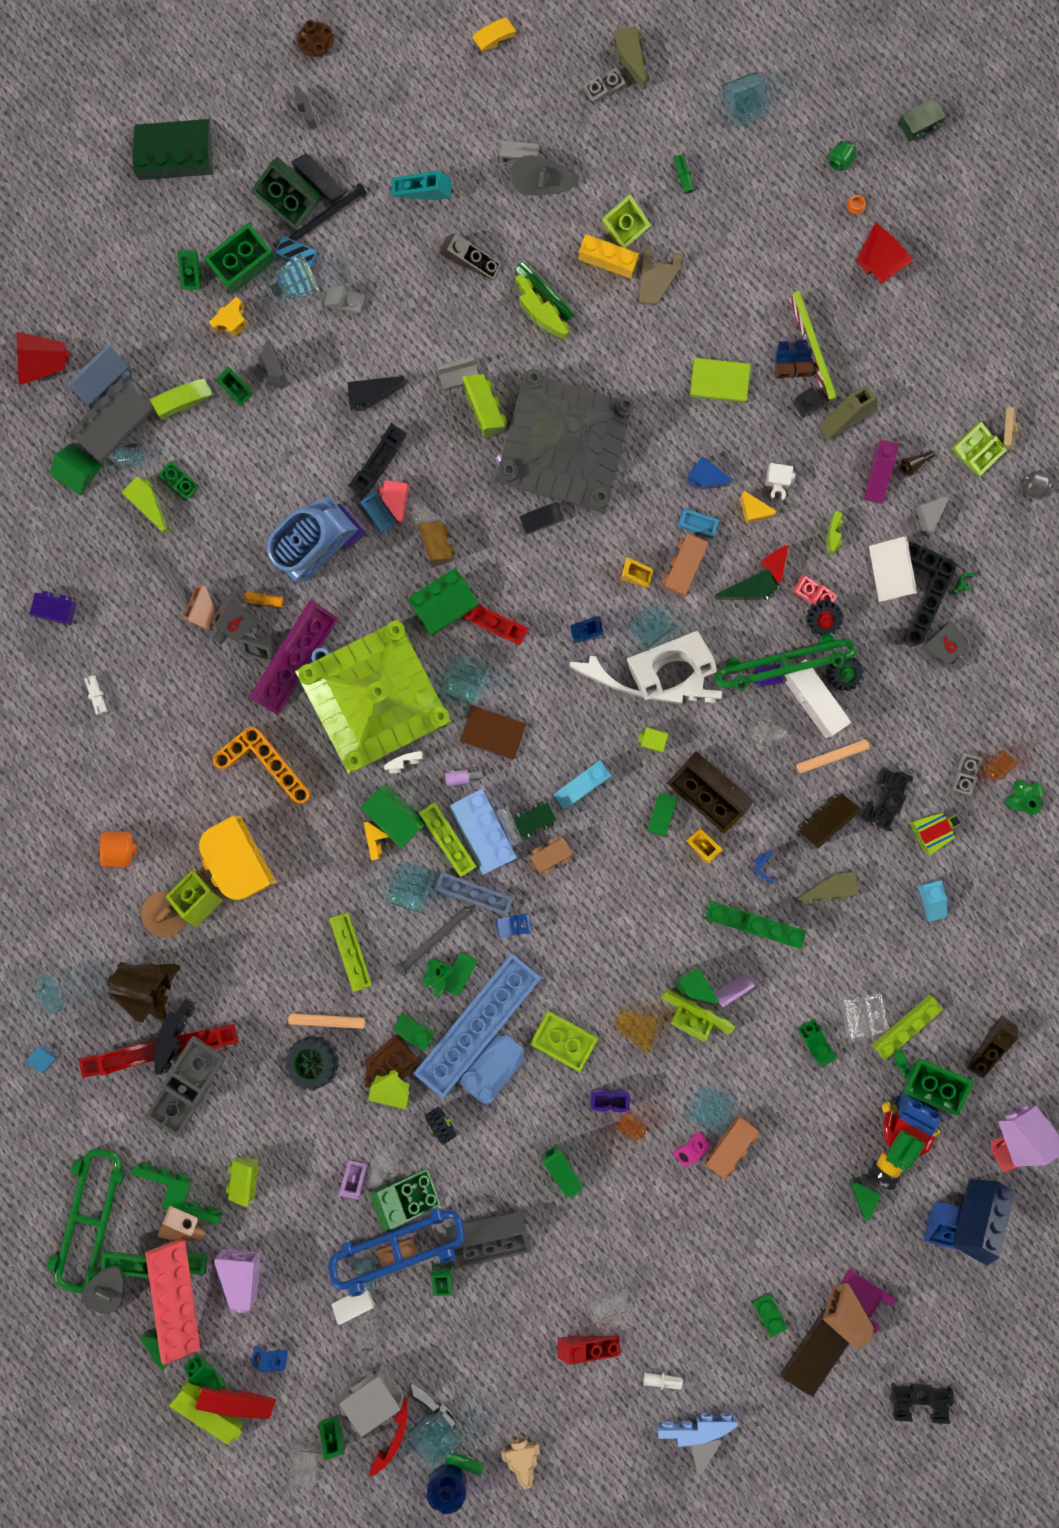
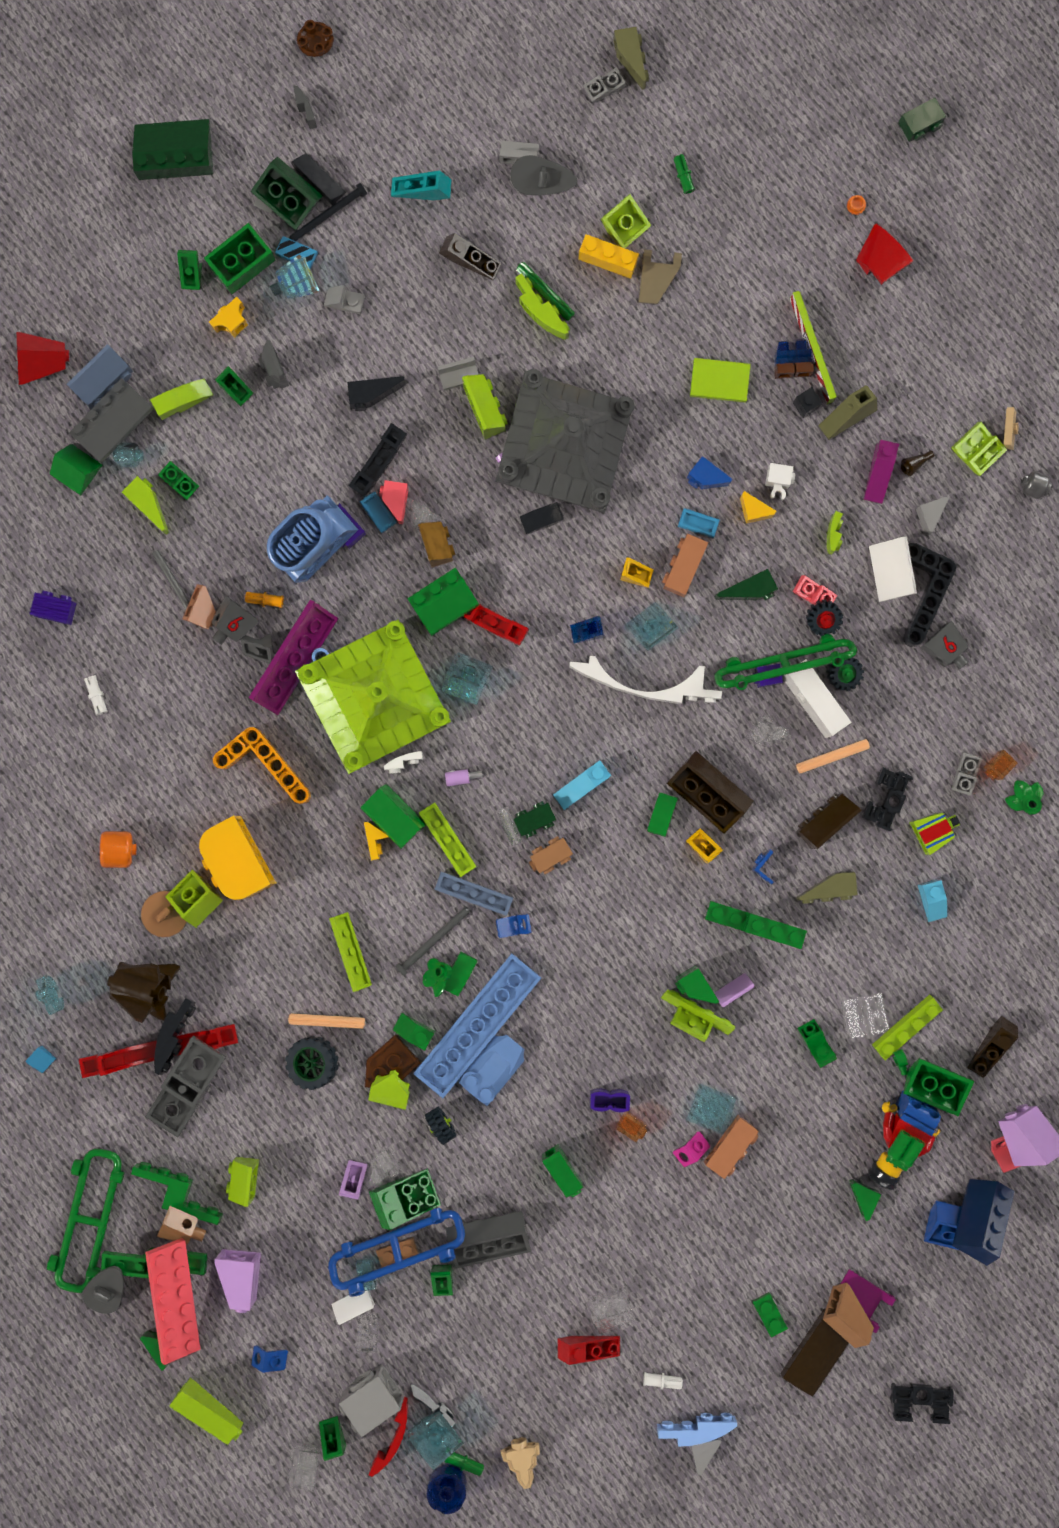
(203, 1373): green slope -> none
(235, 1404): red slope -> none
(410, 887): clear light blue slope -> none
(482, 831): light blue slope -> none
(490, 35): yellow slope -> none
(493, 732): reddish brown tile -> none
(564, 1041): lime tile -> none
(637, 1028): clear yellow slope -> none
(653, 740): lime brick -> none
(687, 648): white arch -> none
(746, 99): clear light blue slope -> none
(775, 563): red slope -> none
(842, 155): green head -> none
(961, 586): green piece -> none

